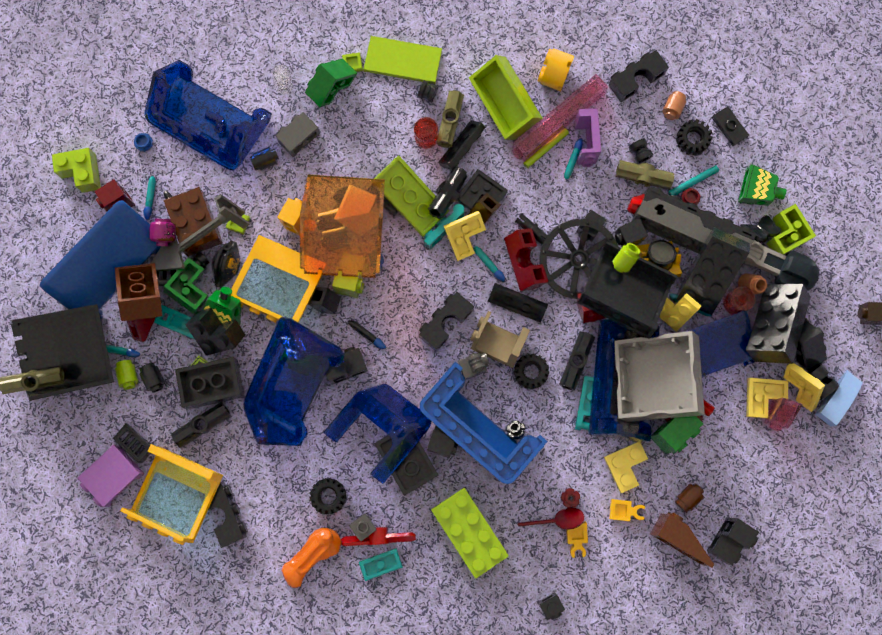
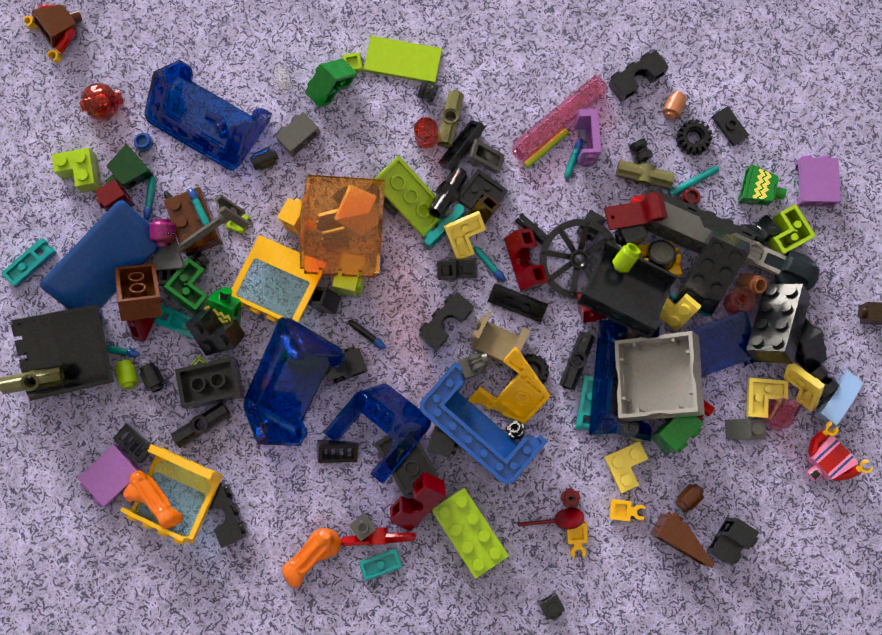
(28, 262): none -> teal plate
(55, 25): none -> reddish brown torso
(100, 101): none -> clear red brick
(128, 168): none -> dark green torso
(145, 490): none -> orange hair
(198, 206): none -> teal piece
(225, 263): black hat -> none
(316, 492): black tyre -> none
(337, 445): none -> black slope
(427, 494): none -> dark red arch
(457, 268): none -> black slope
(486, 156): none -> dark grey slope
(505, 97): lime piece -> none
(521, 396): none -> yellow wing
(557, 68): yellow brick -> none
(647, 211): none -> dark red door
(745, 429): none -> dark grey slope
(818, 181): none -> medium lavender panel
(831, 458): none -> torso

